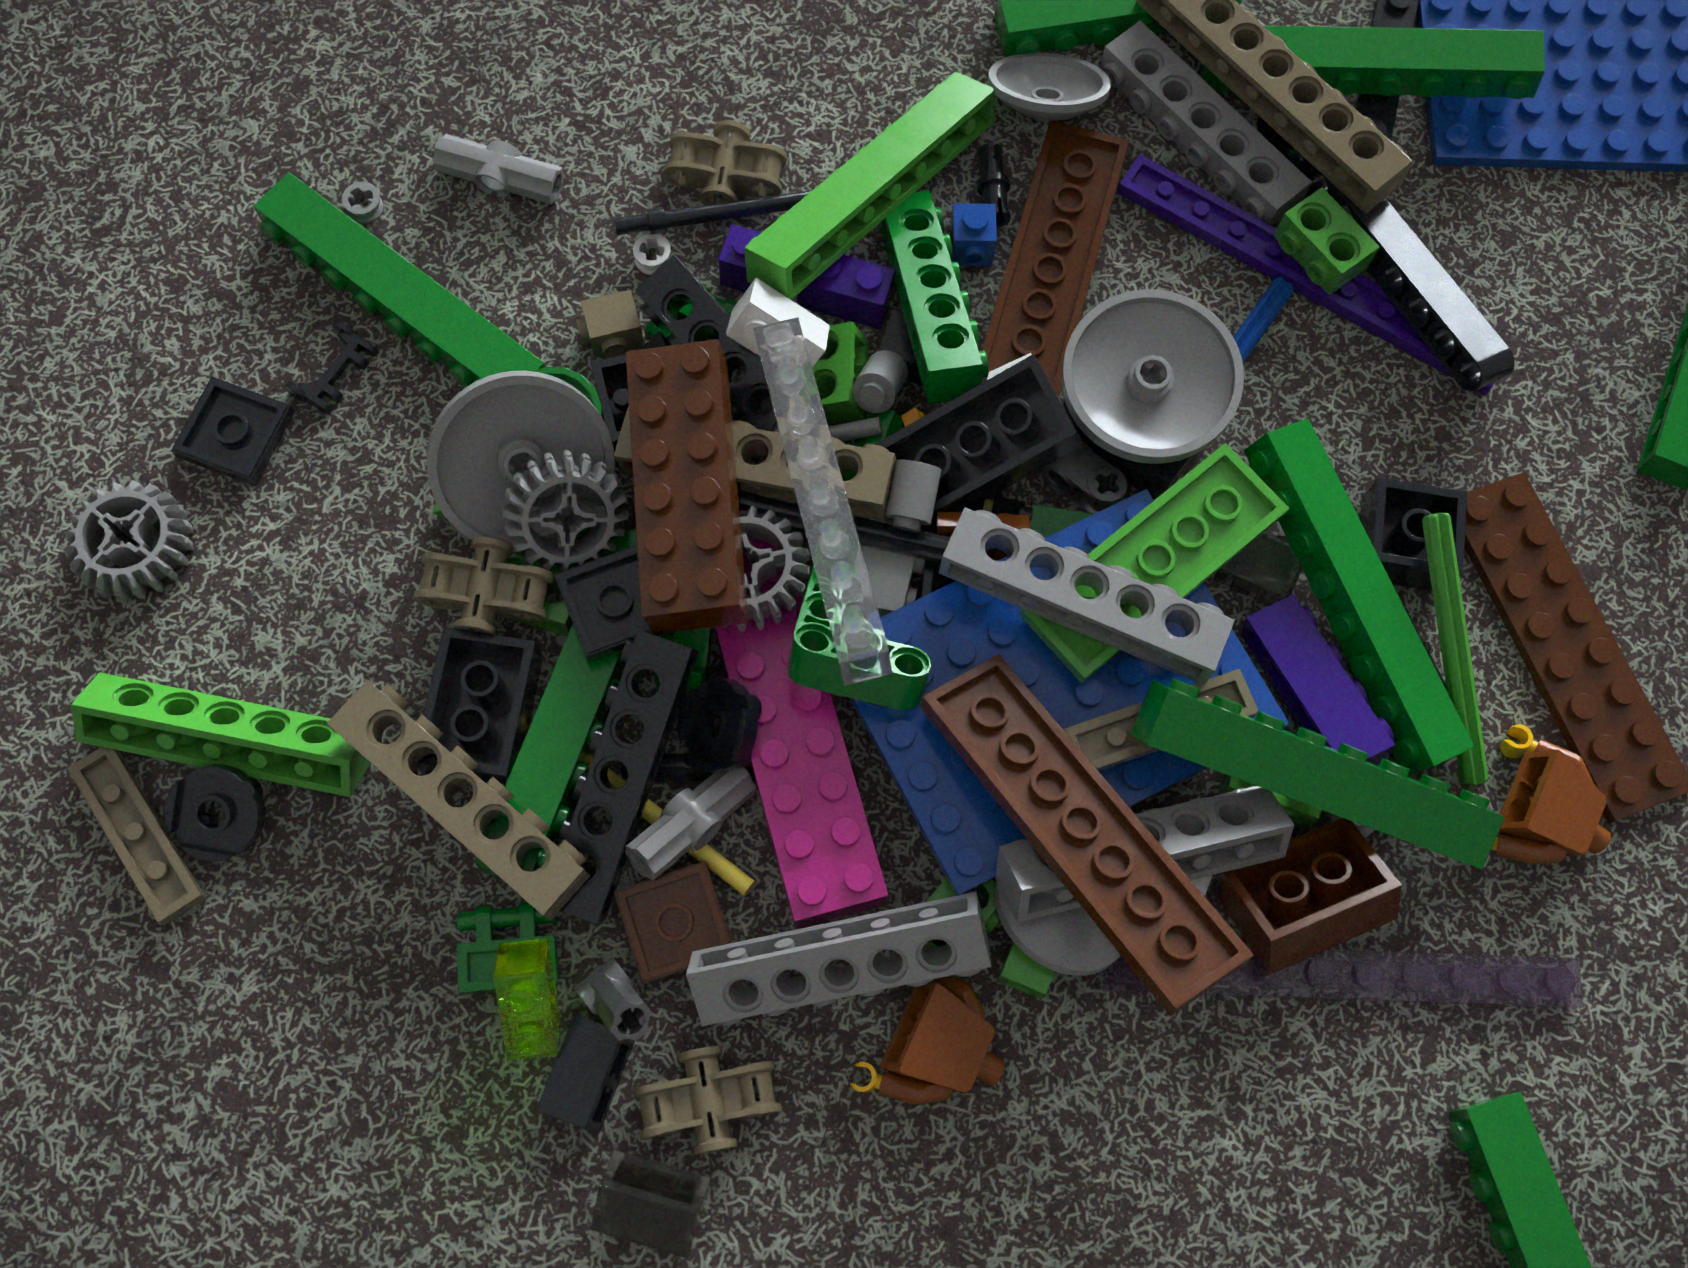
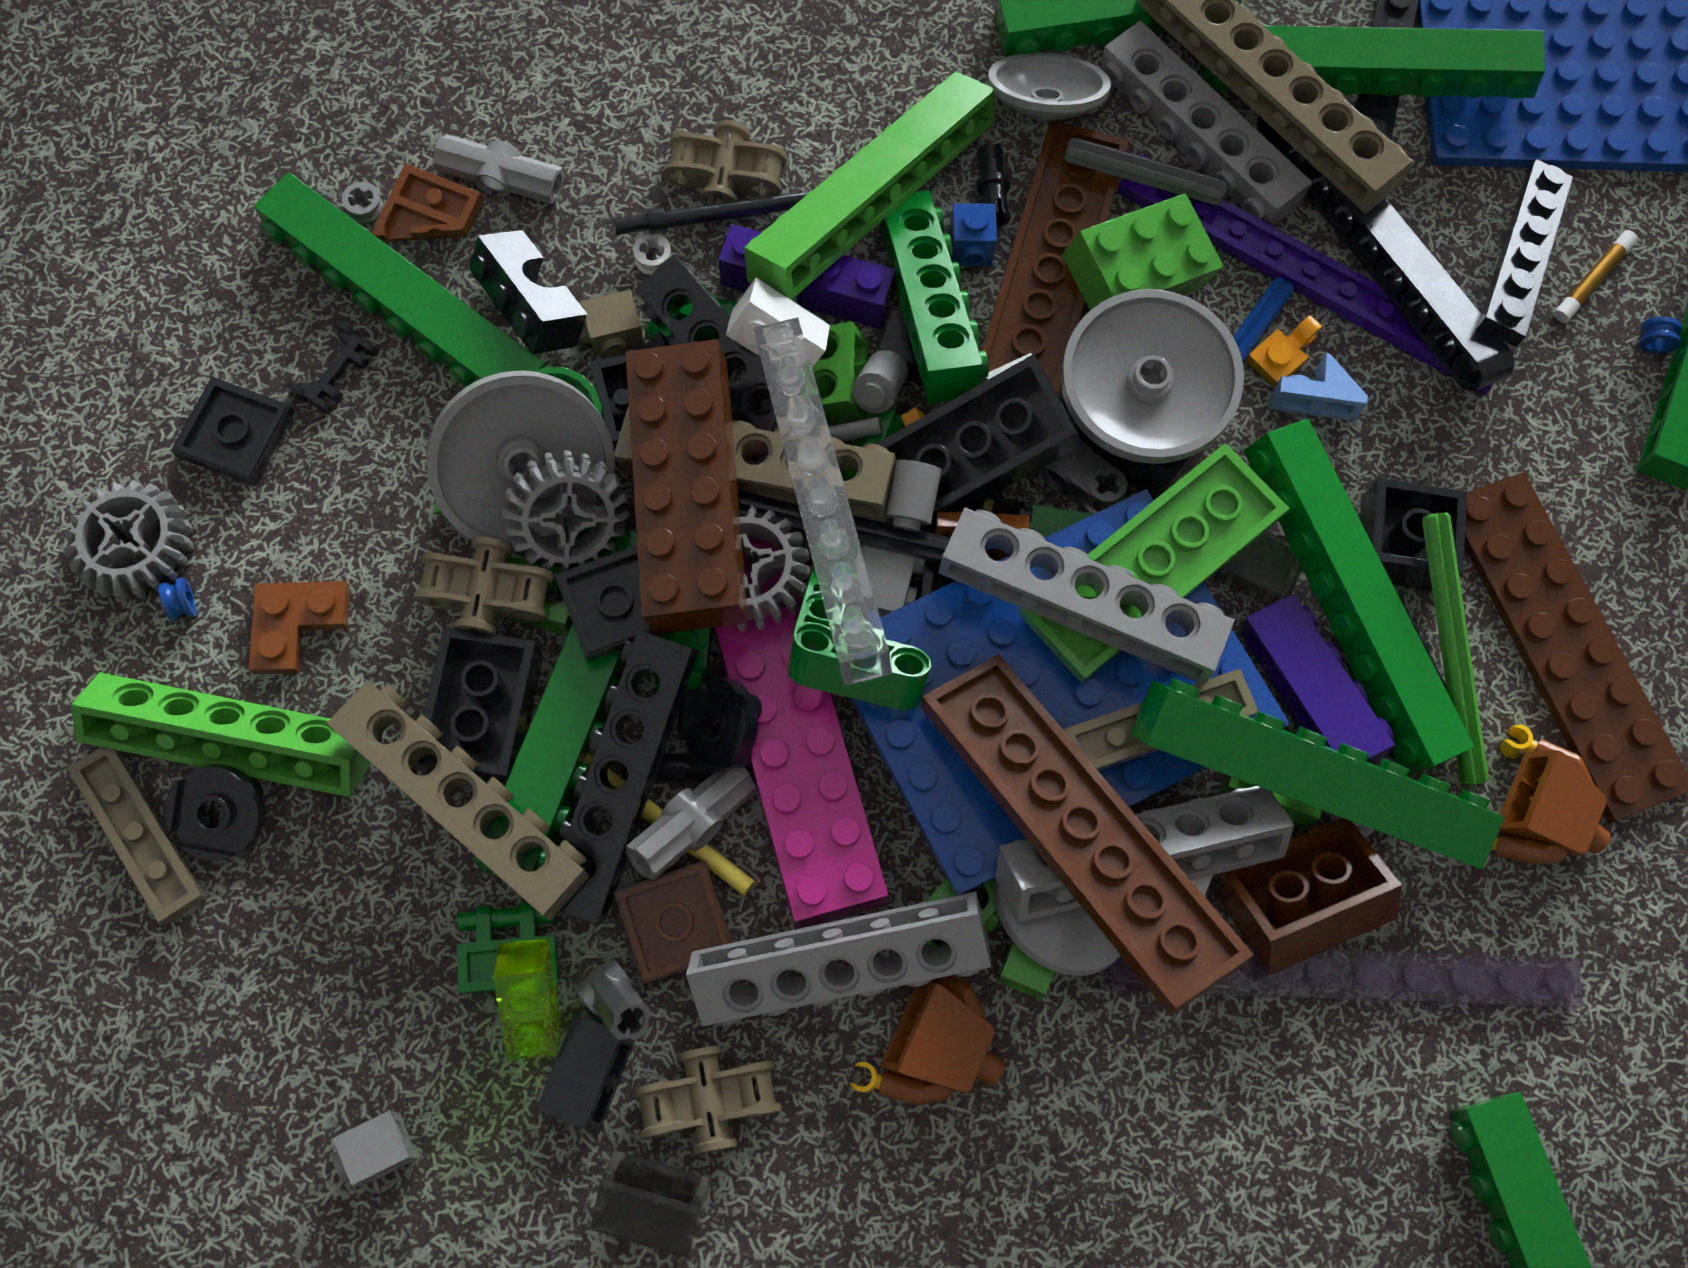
(177, 599): none -> blue bush
(283, 613): none -> dark orange plate
(373, 1149): none -> light grey brick
(426, 208): none -> dark orange wing
(508, 272): none -> black arch
(1143, 250): none -> bright green brick
(1145, 171): none -> dark grey axle
(1283, 354): none -> light orange plate
(1329, 395): none -> light blue slope
(1331, 236): bright green brick -> none
(1525, 253): none -> plate
(1595, 276): none -> pearl gold bar
(1660, 335): none -> blue bush

